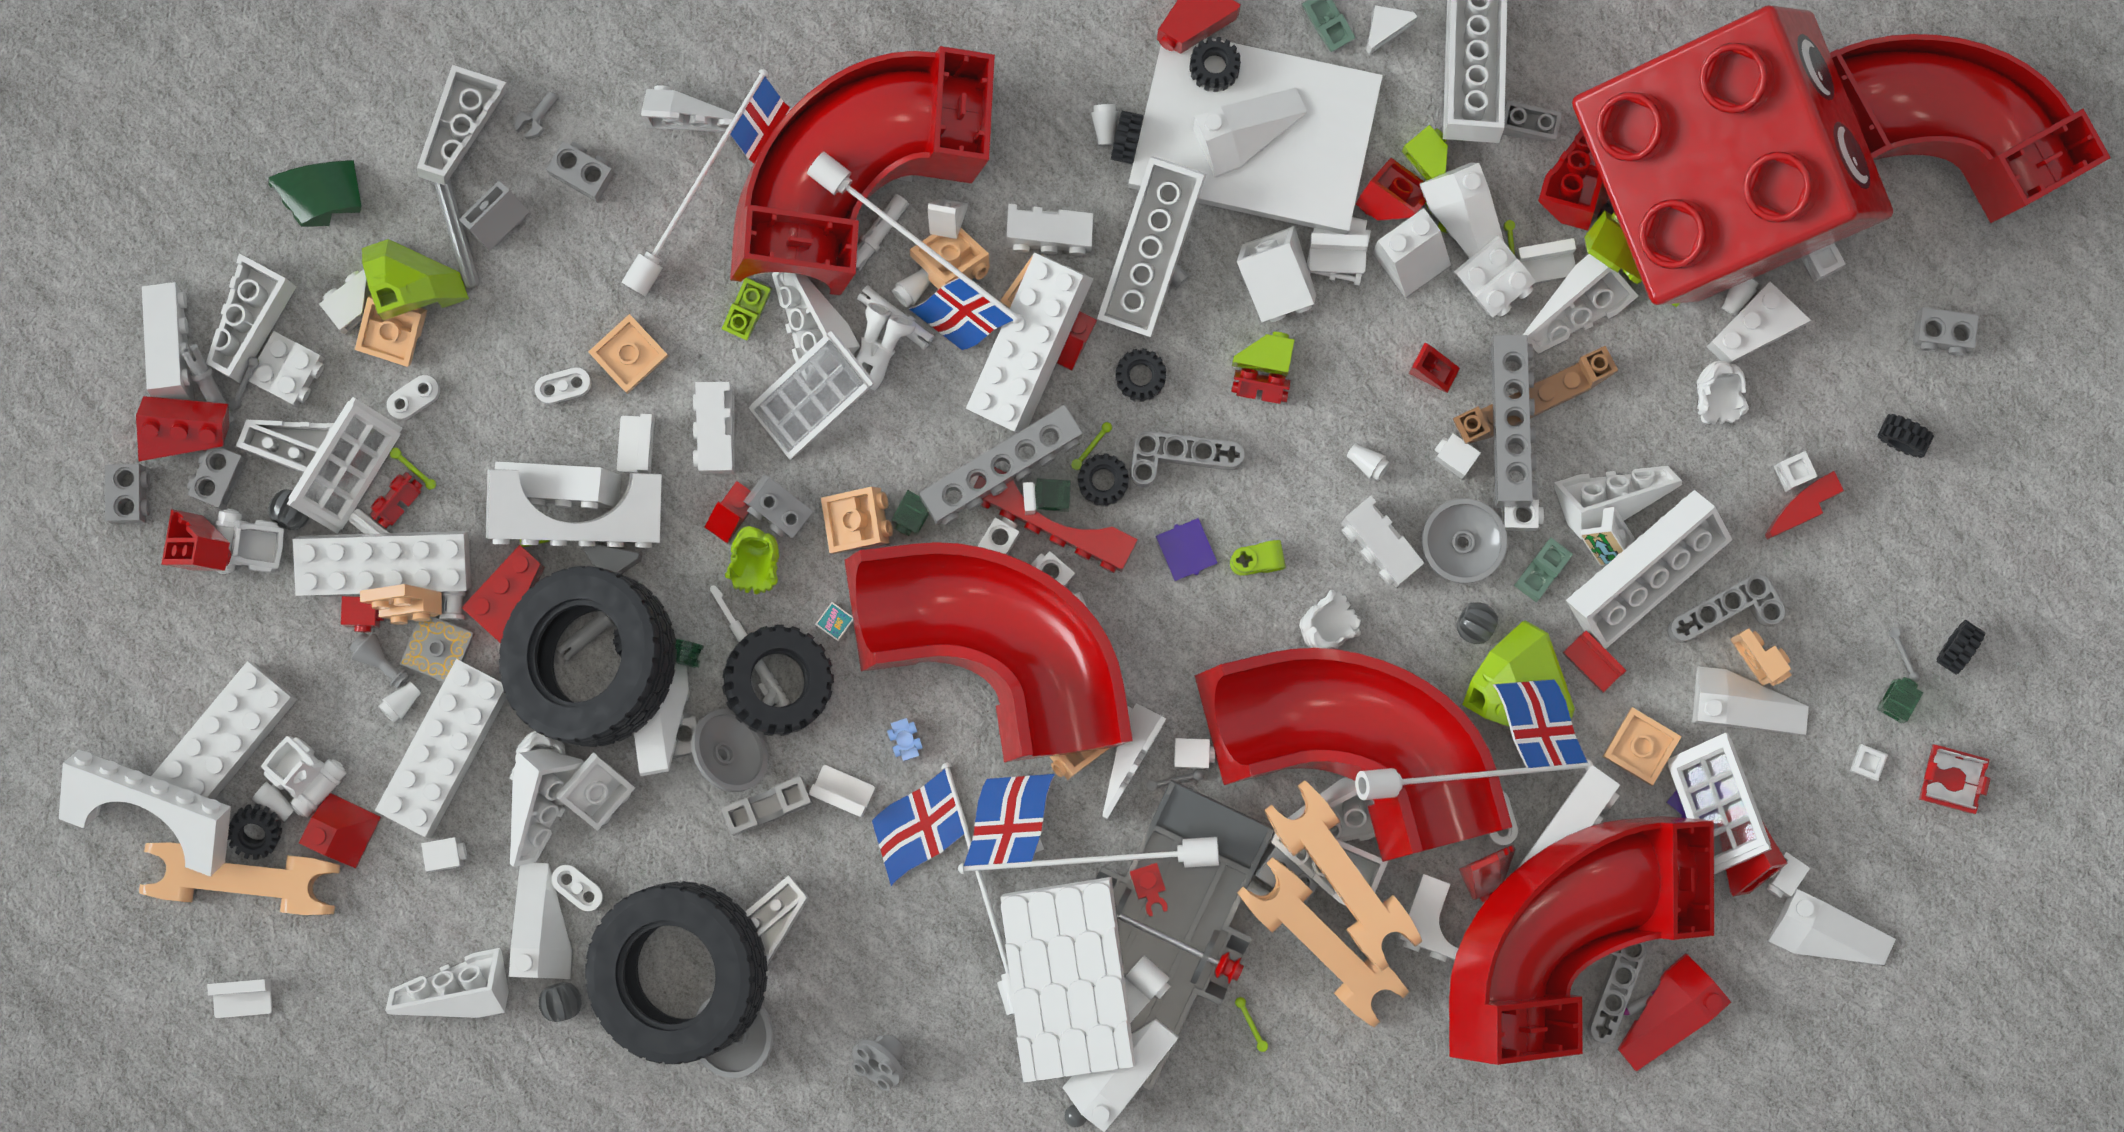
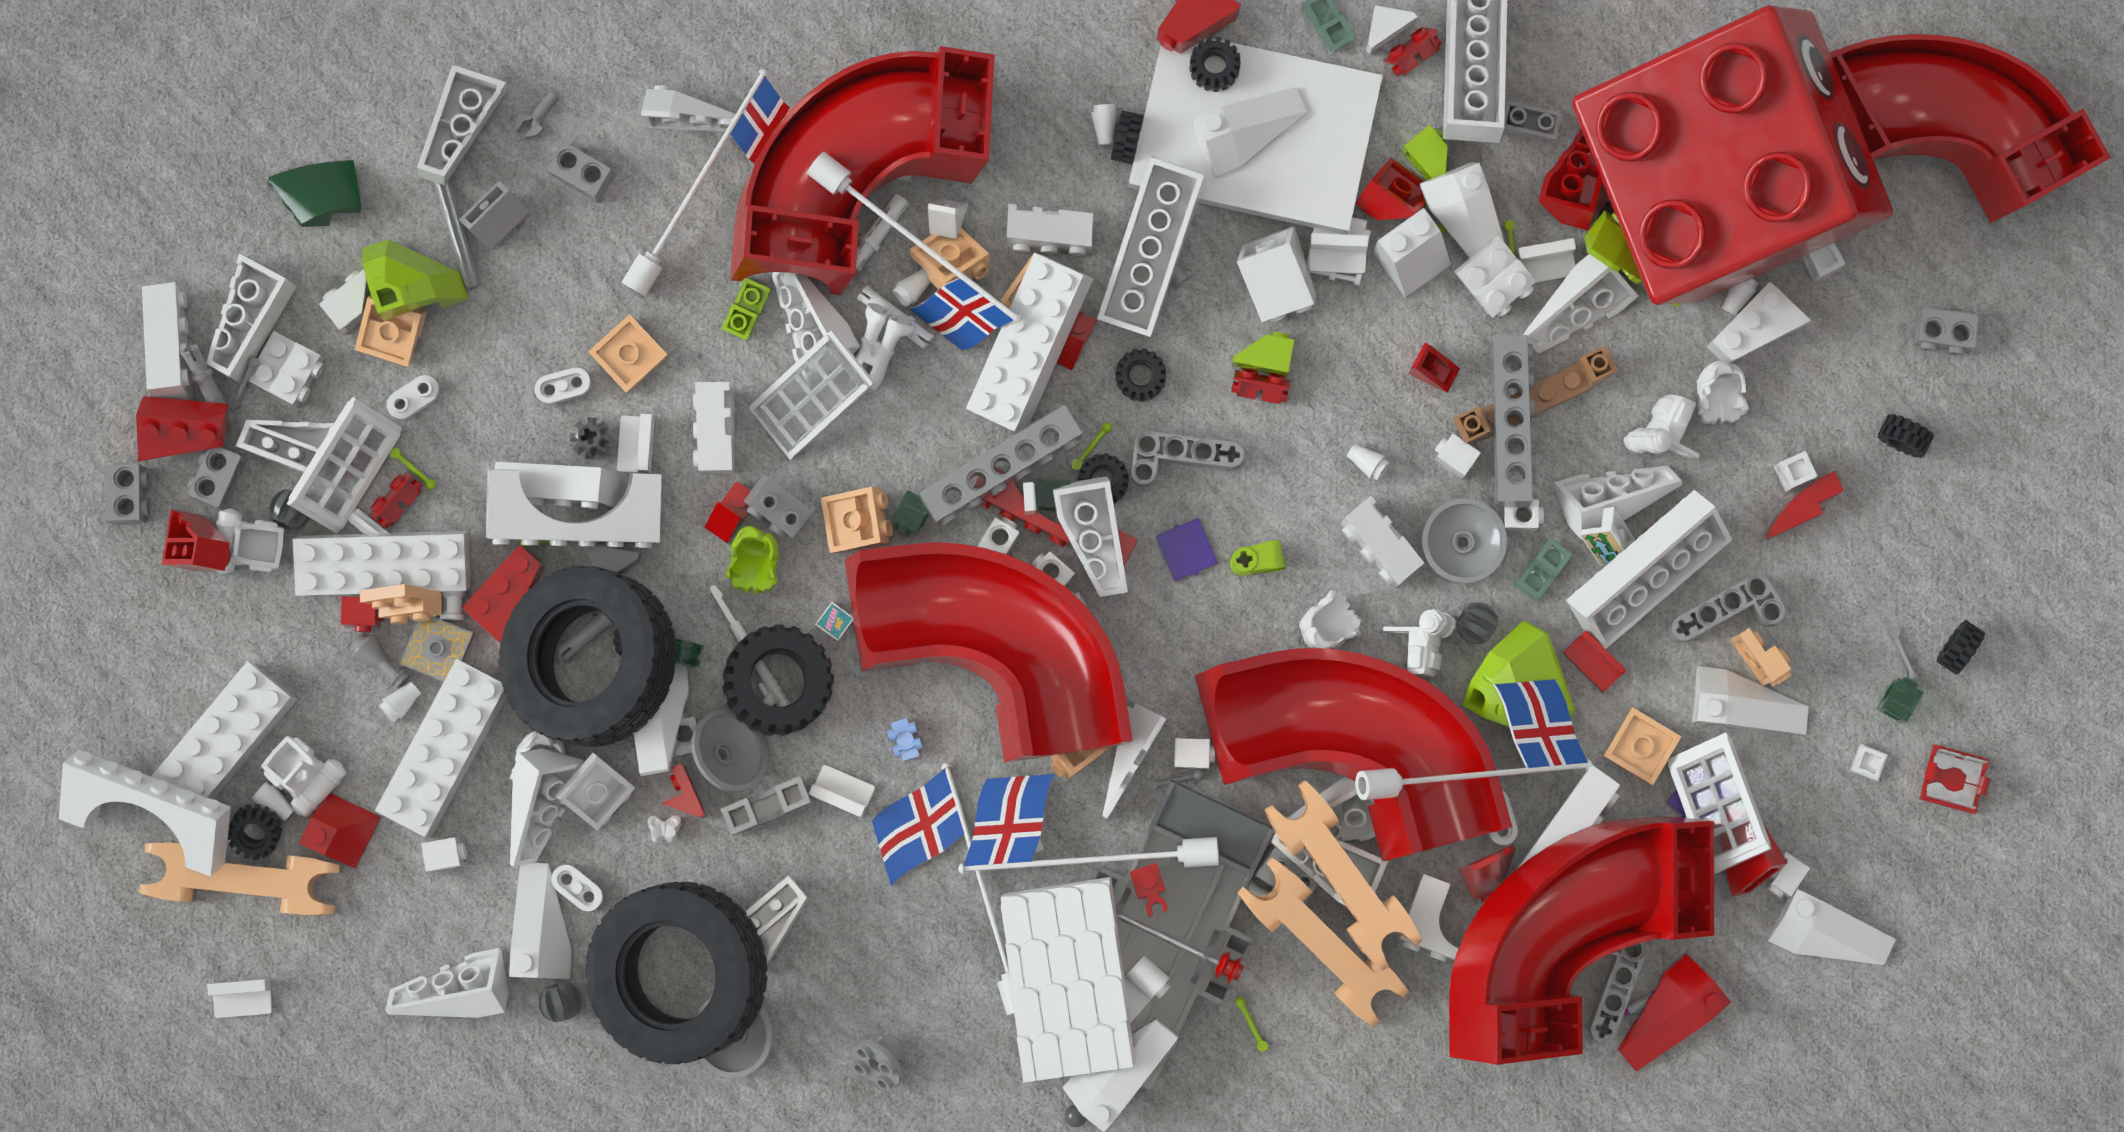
(582, 435): none -> dark grey piece
(664, 830): none -> white piece
(689, 800): none -> slope
(1091, 526): none -> white wedge
(1403, 55): none -> red hinge
(1425, 640): none -> white piece
(1665, 429): none -> white piece

